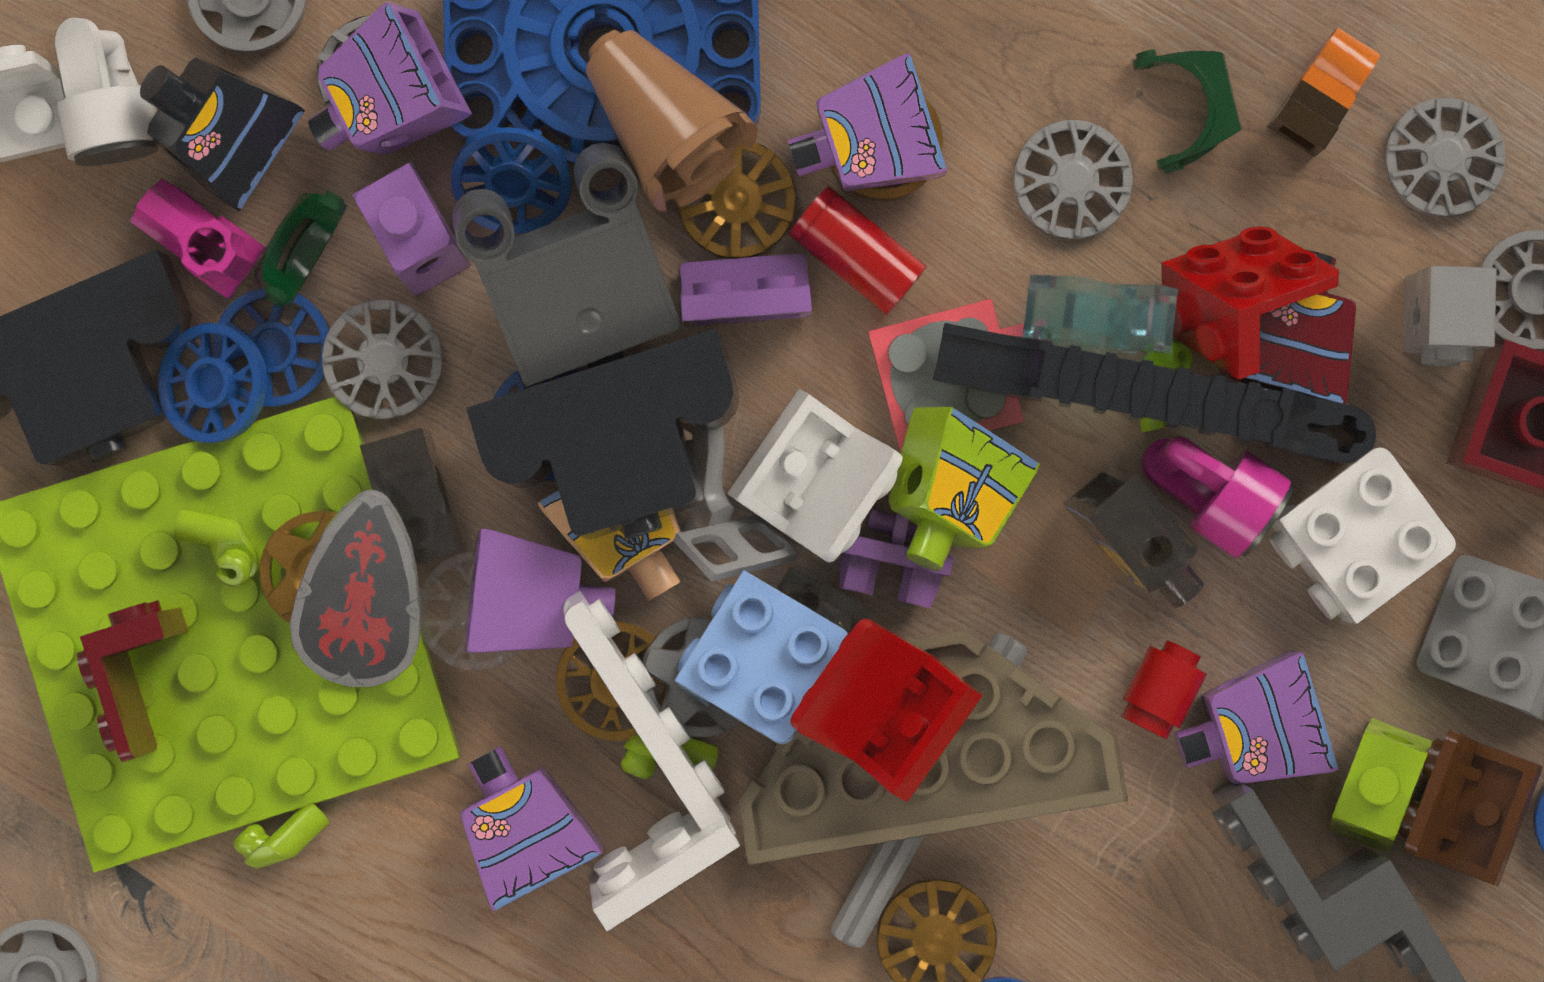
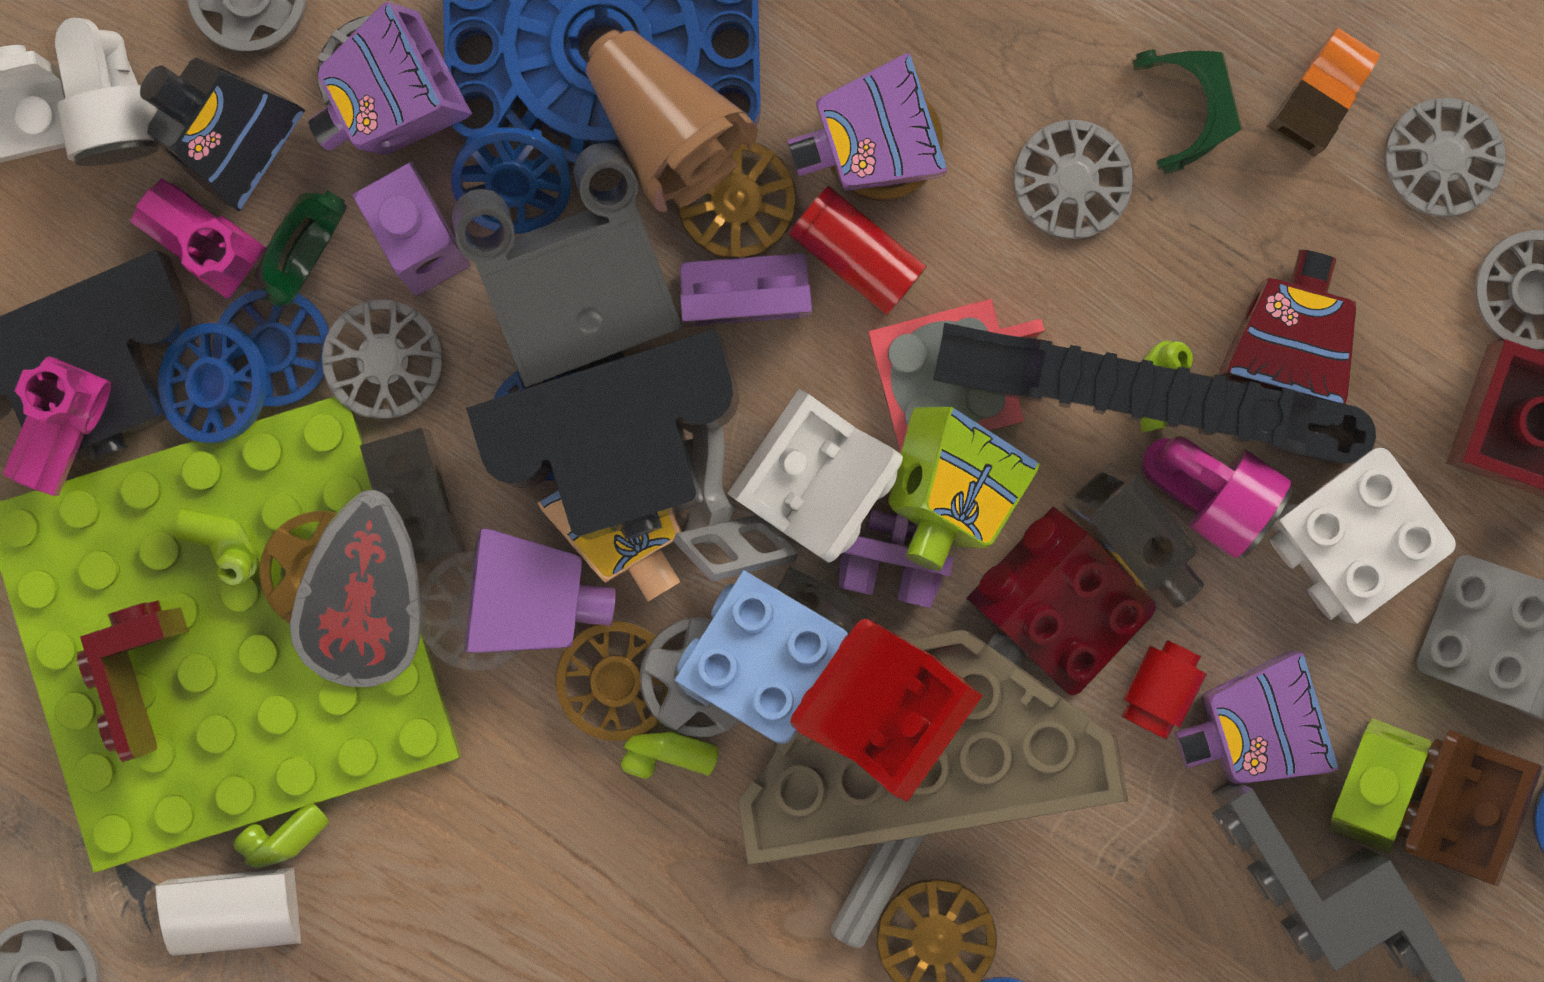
(60, 409): none -> dark pink piece
(229, 911): none -> white brick
(523, 830): medium lavender torso -> none
(677, 844): white bracket -> none
(1063, 601): none -> dark red bracket
(1100, 314): clear light blue brick -> none
(1231, 285): red bracket -> none
(1449, 313): light grey brick -> none

